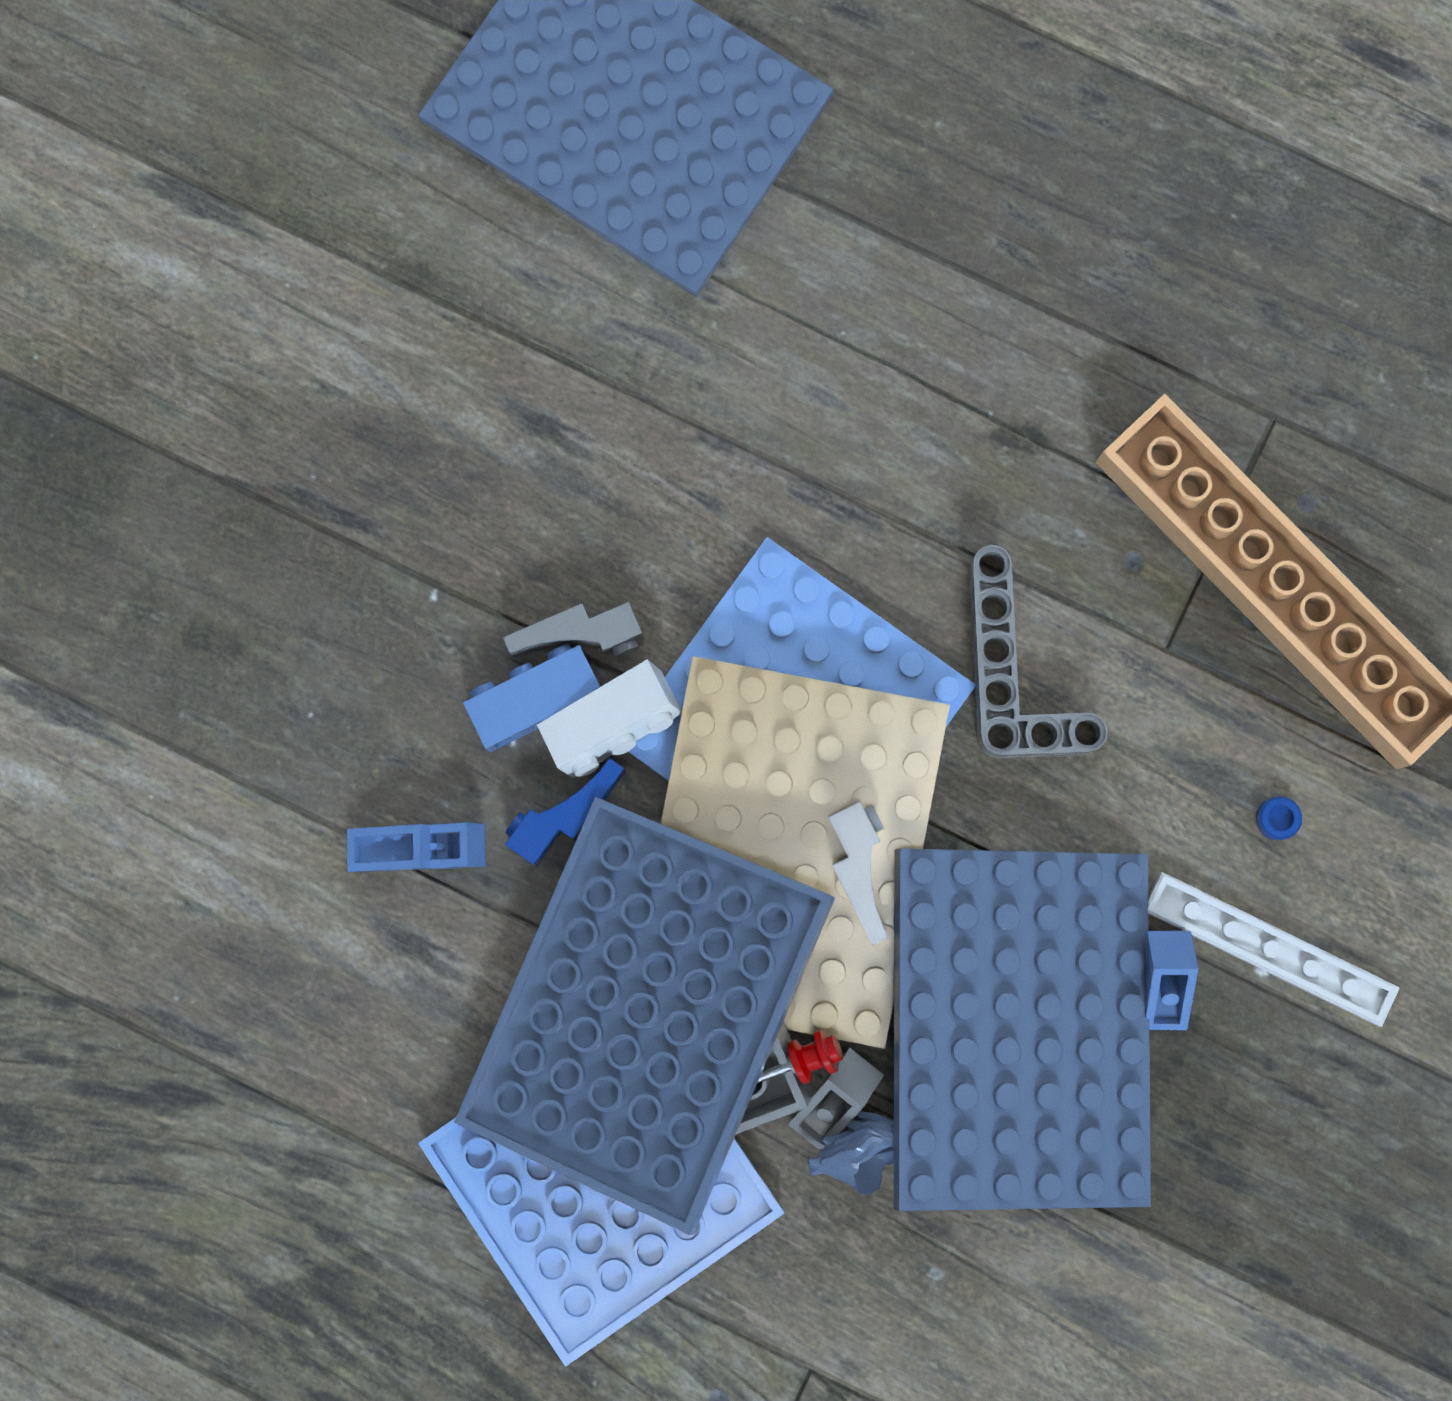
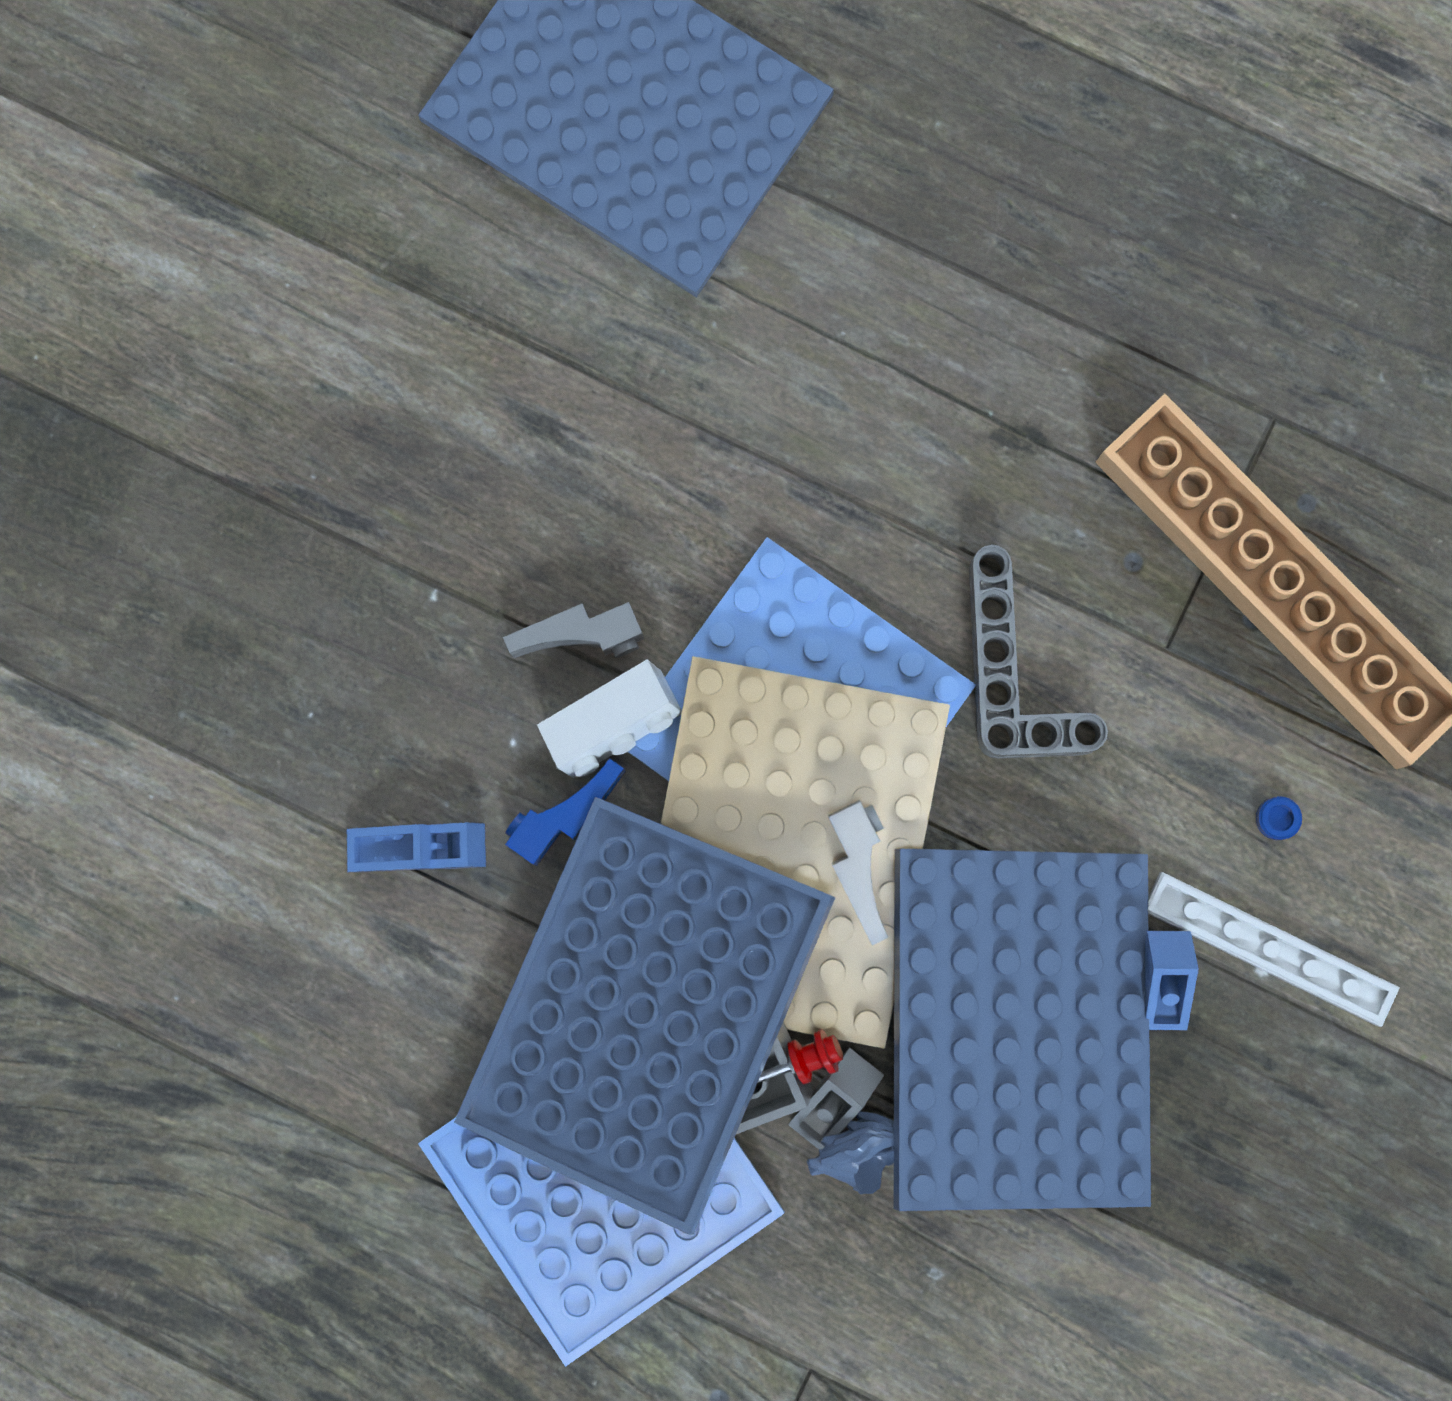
(529, 696): medium blue brick -> none

